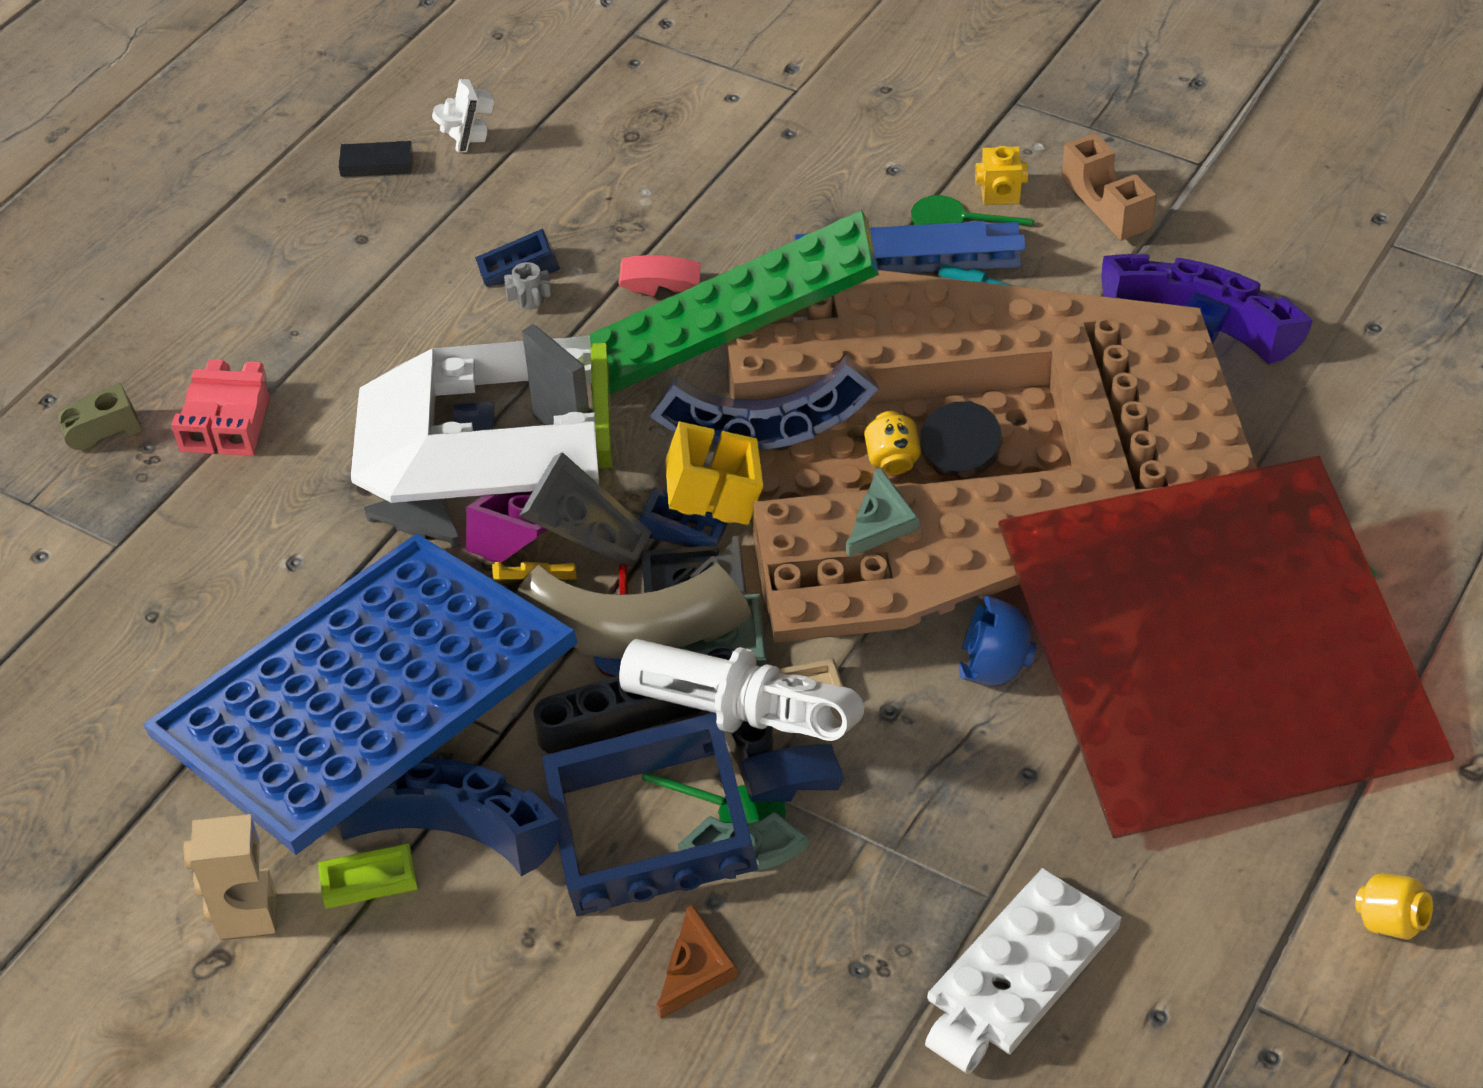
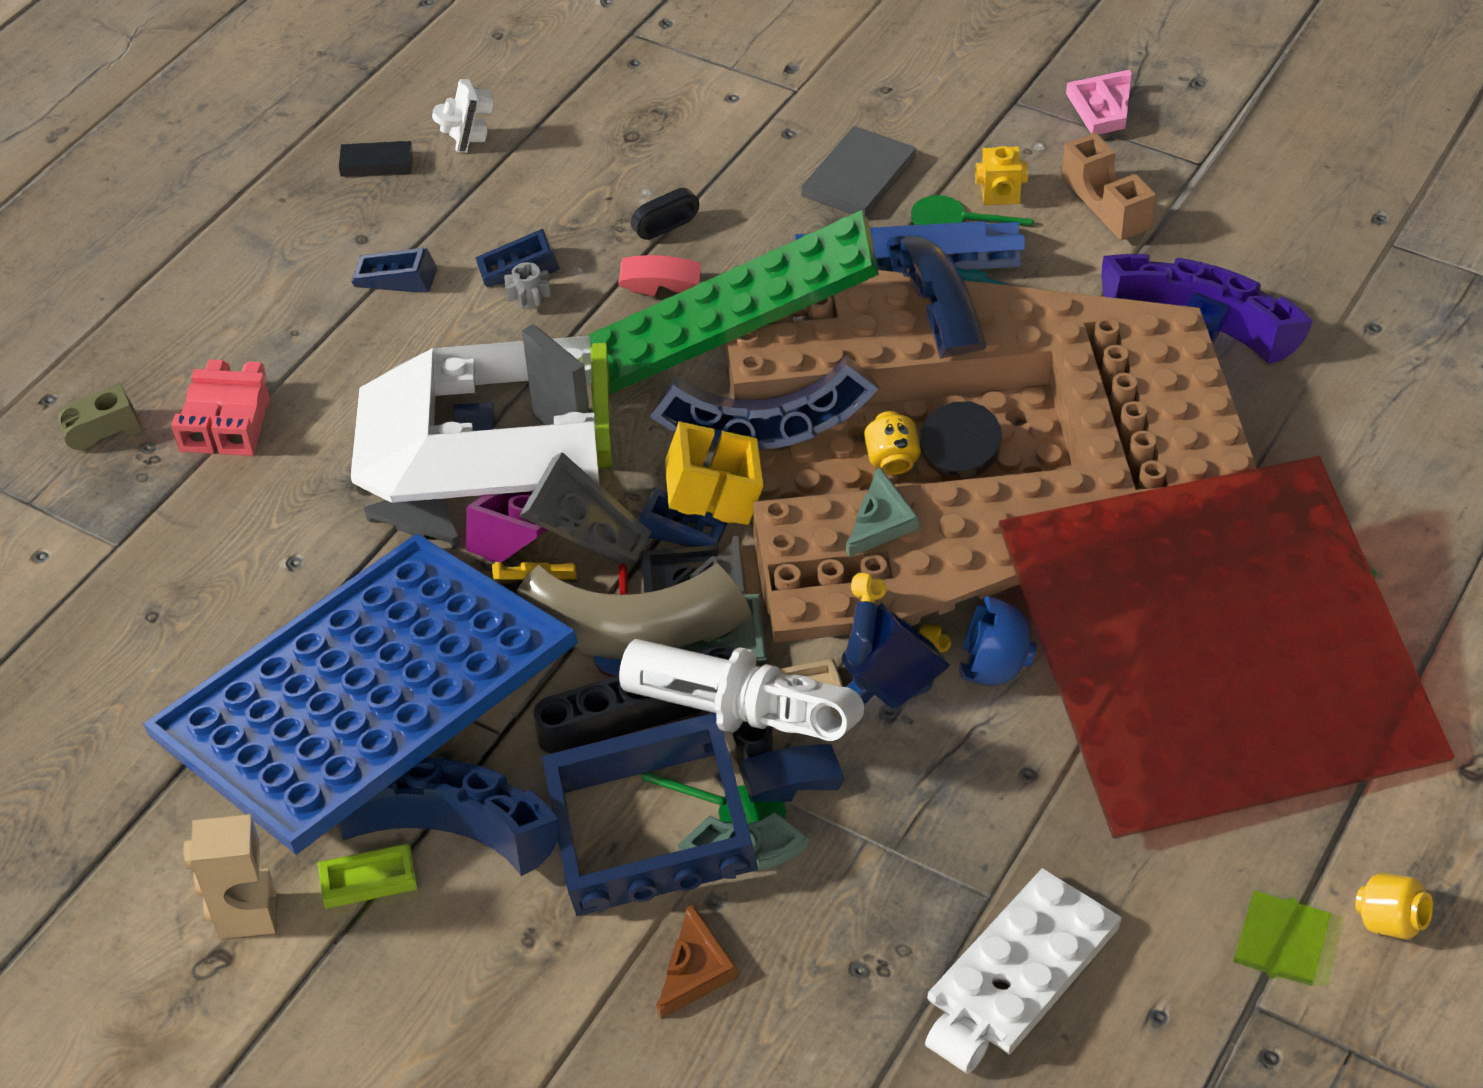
(409, 271): none -> dark blue slope
(665, 213): none -> black tile
(858, 171): none -> dark grey tile
(887, 652): none -> clear blue torso
(938, 279): none -> dark blue brick
(1102, 101): none -> bright pink wing
(1282, 938): none -> clear neon green piece

